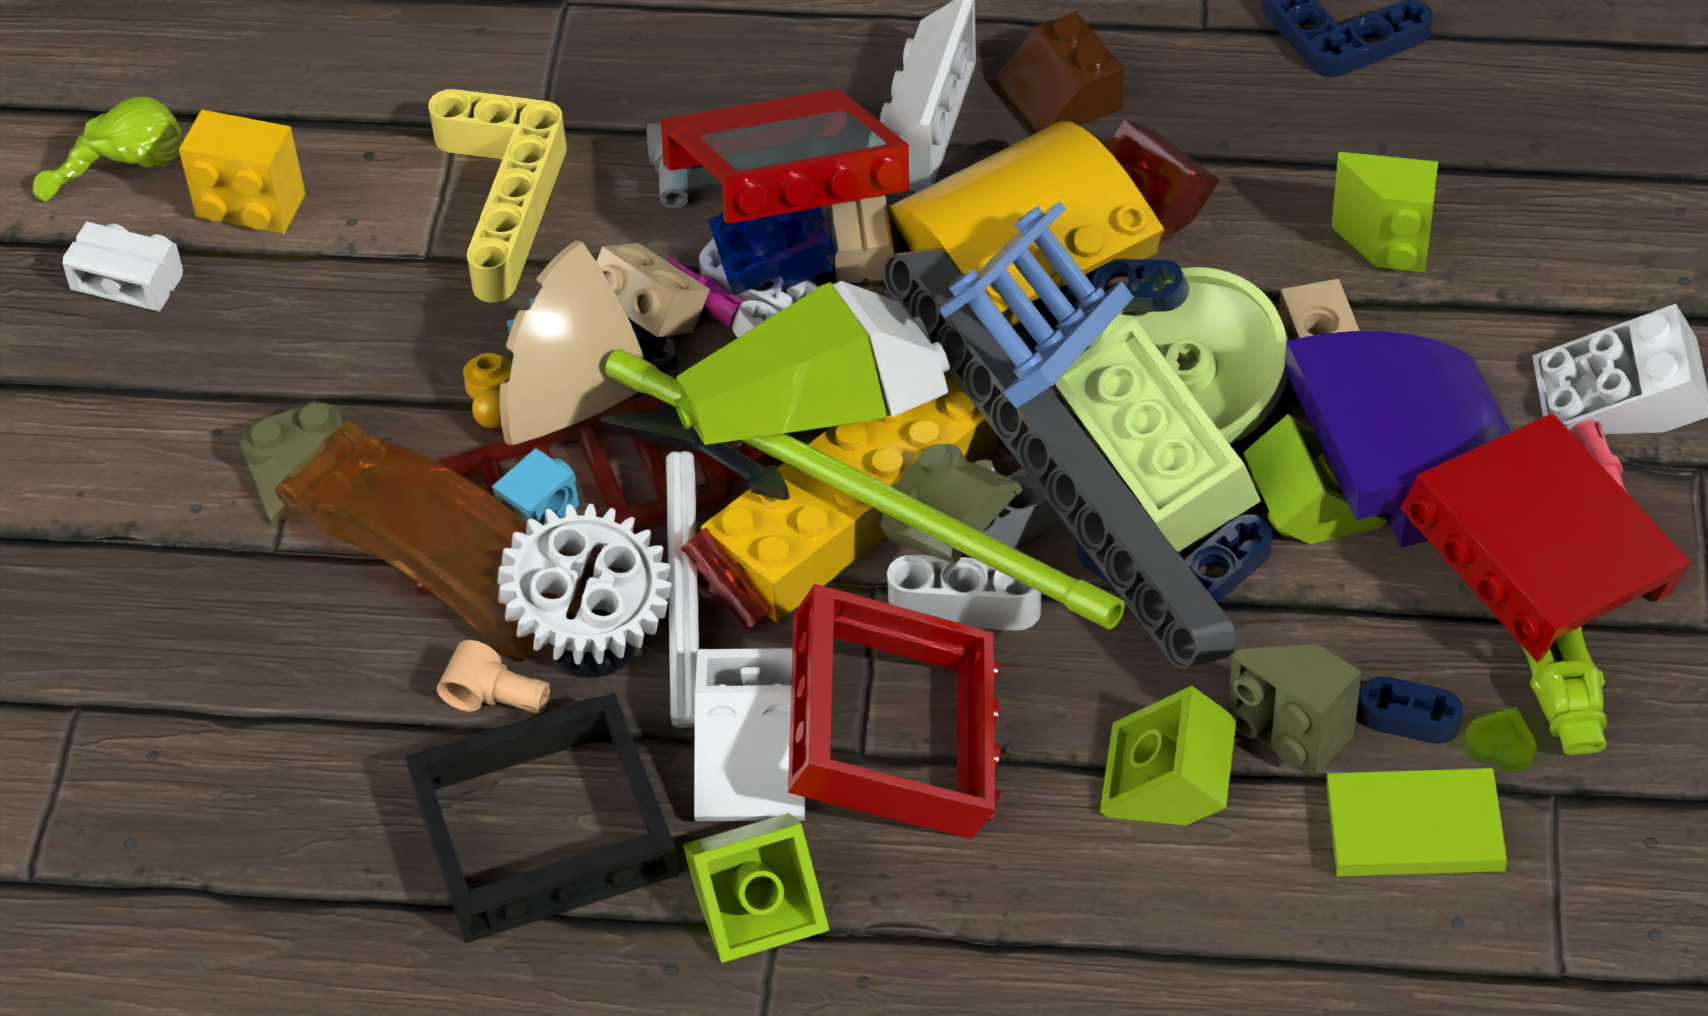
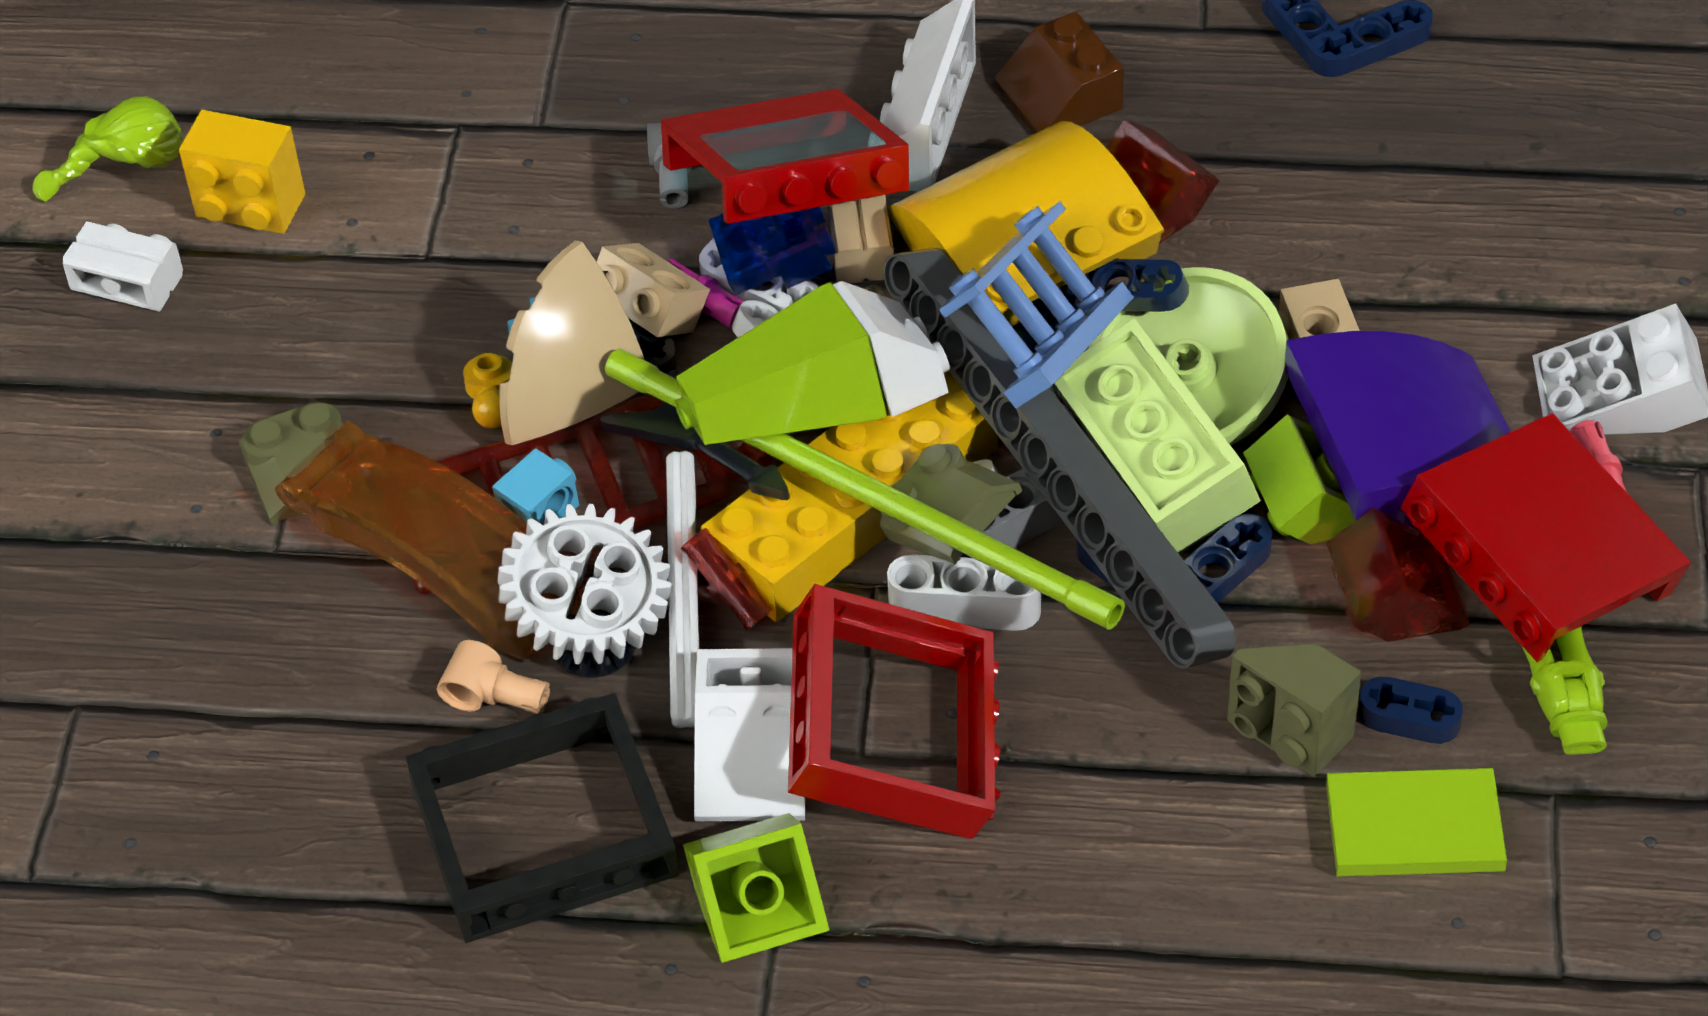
(532, 149): light yellow beam -> none
(1170, 761): lime slope -> none
(1385, 208): lime slope -> none
(1394, 580): none -> clear red slope
(1502, 740): clear neon green tile -> none

